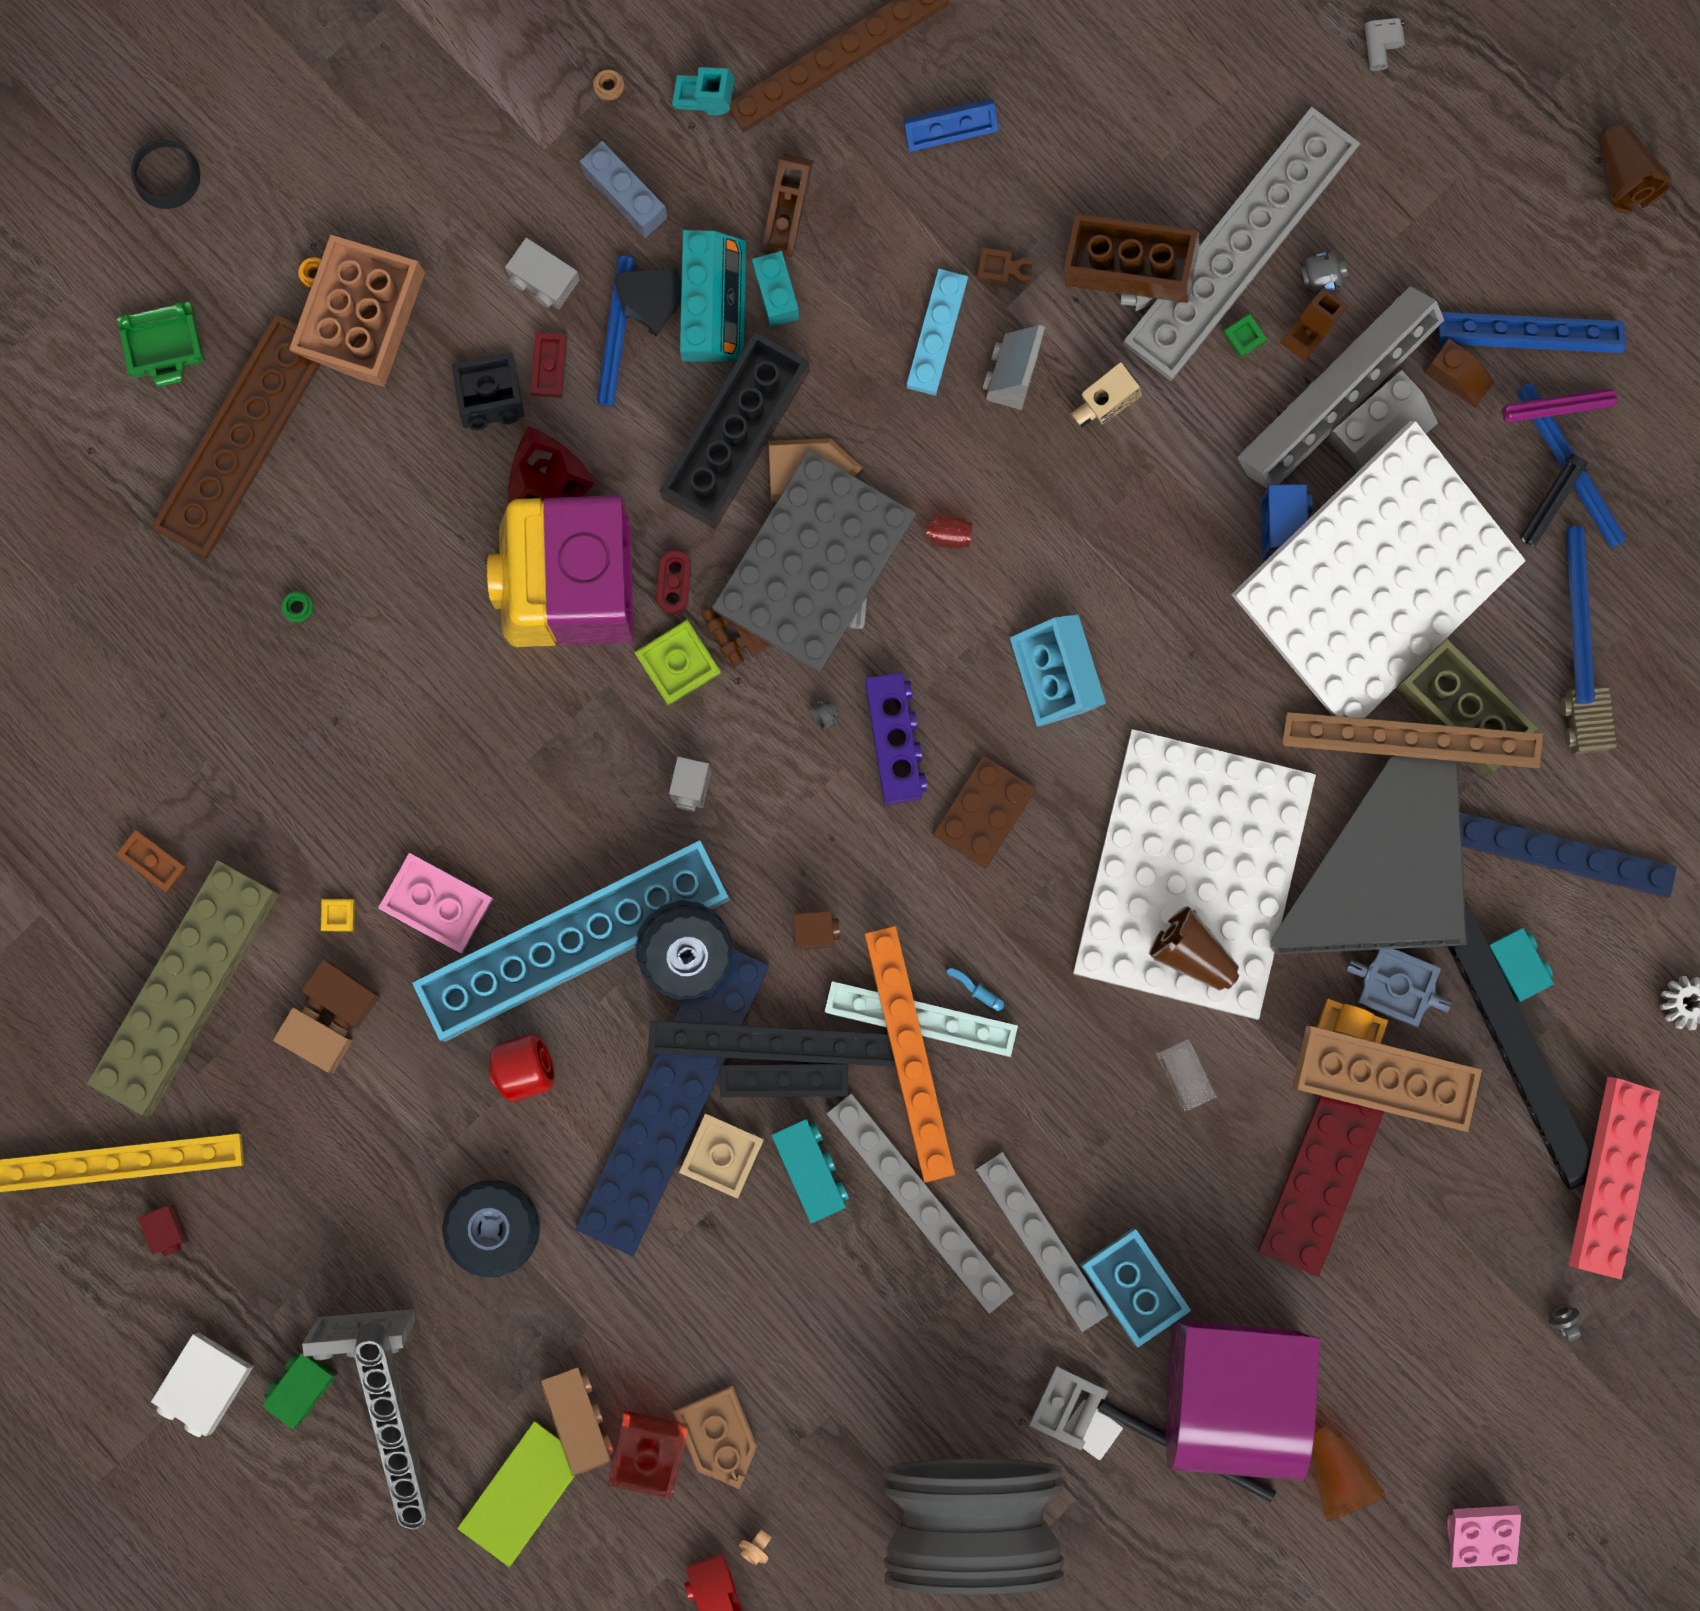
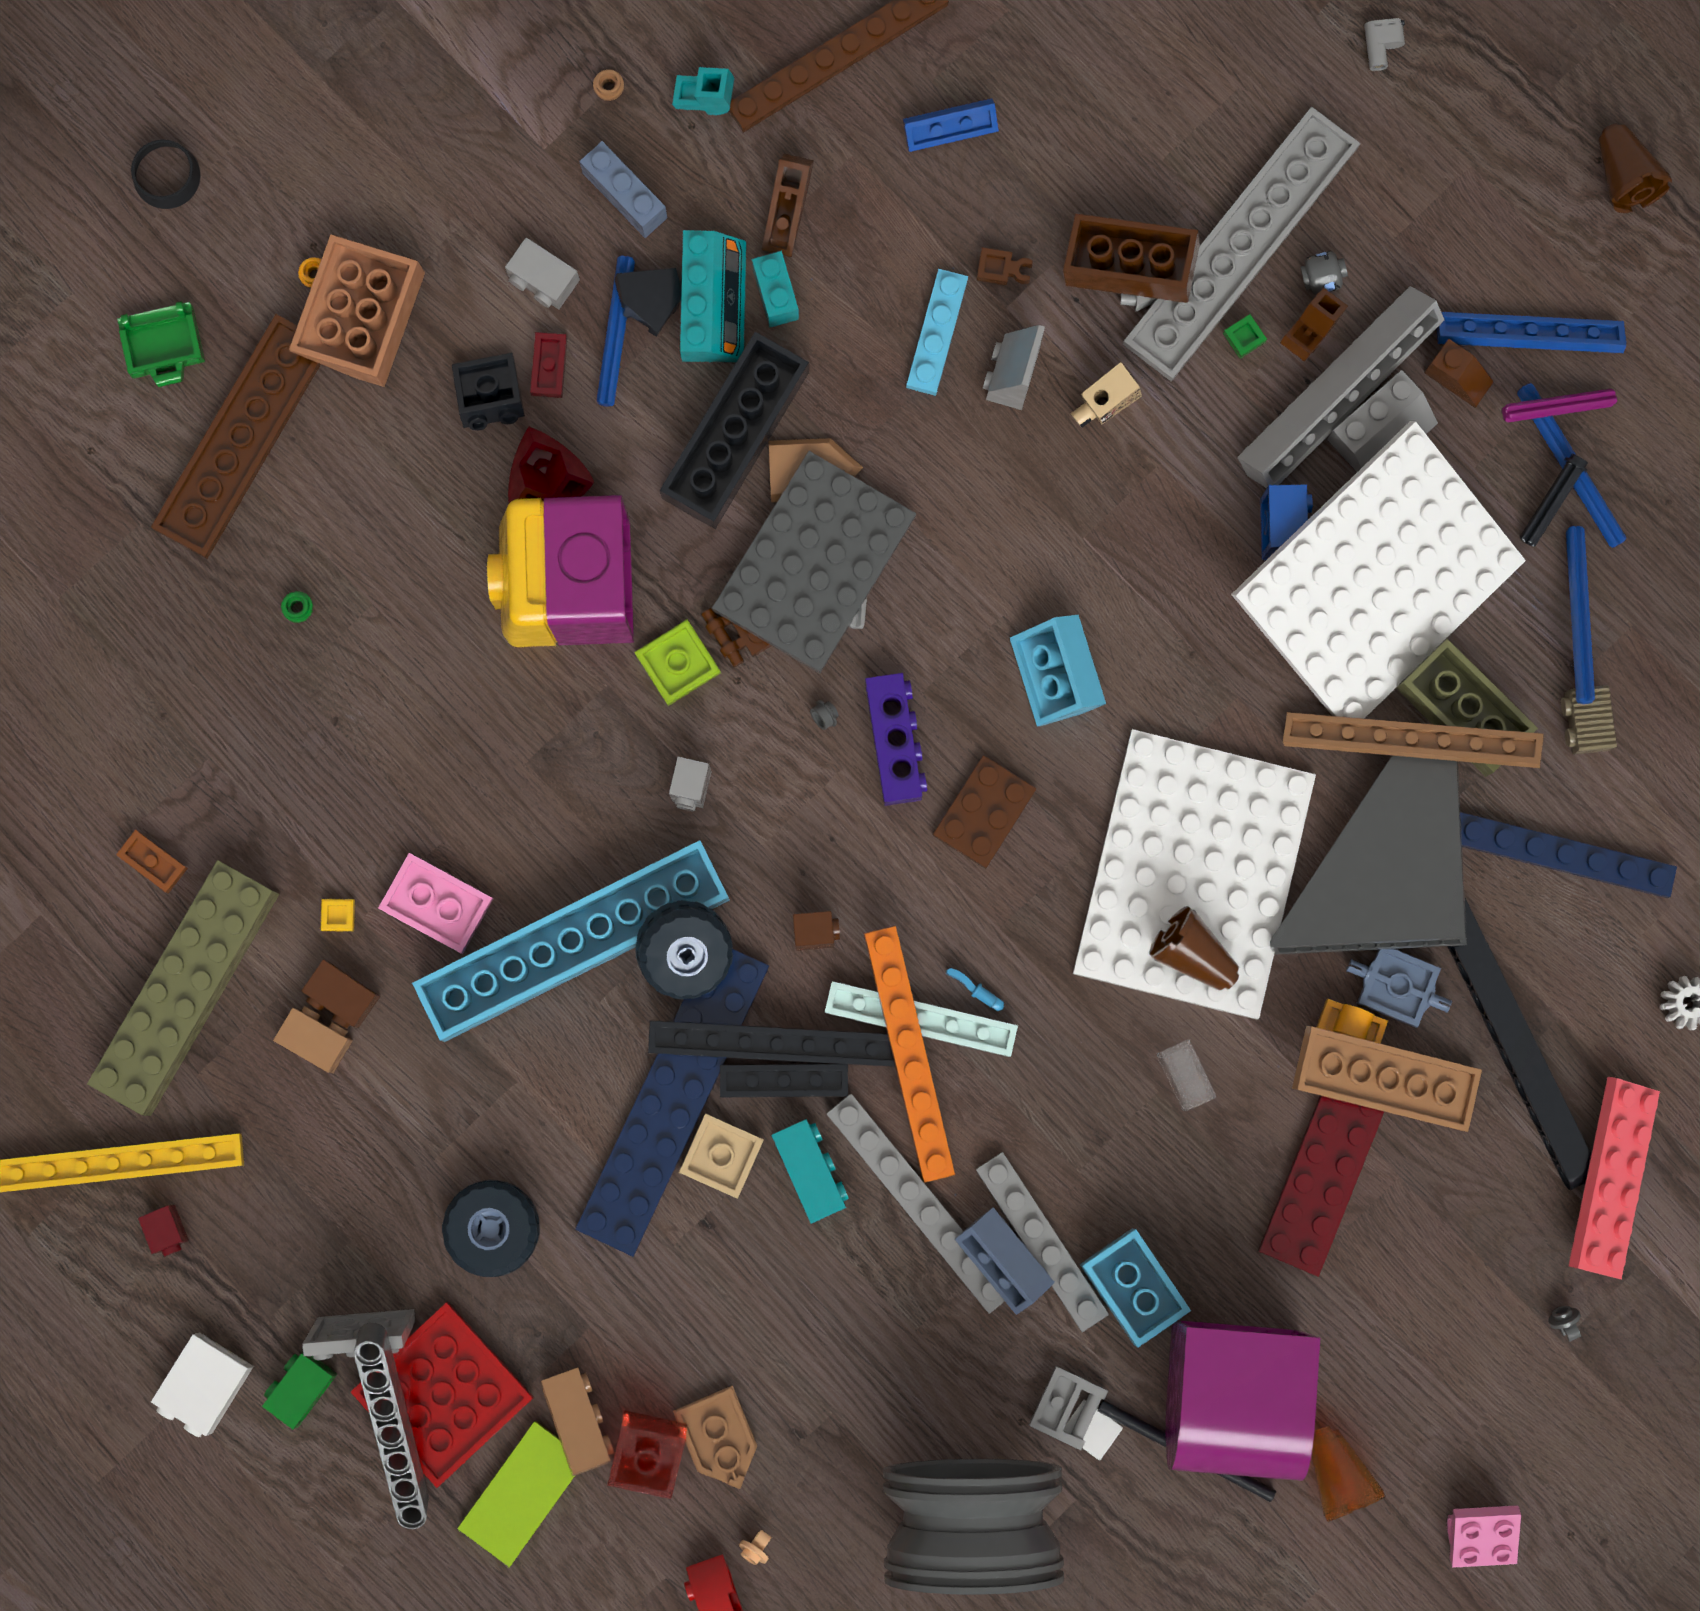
(452, 1392): none -> red plate
(521, 1068): red head -> none
(673, 583): dark red plate -> none
(949, 532): clear red brick -> none
(1004, 1261): none -> sand blue brick
(1521, 964): teal brick -> none

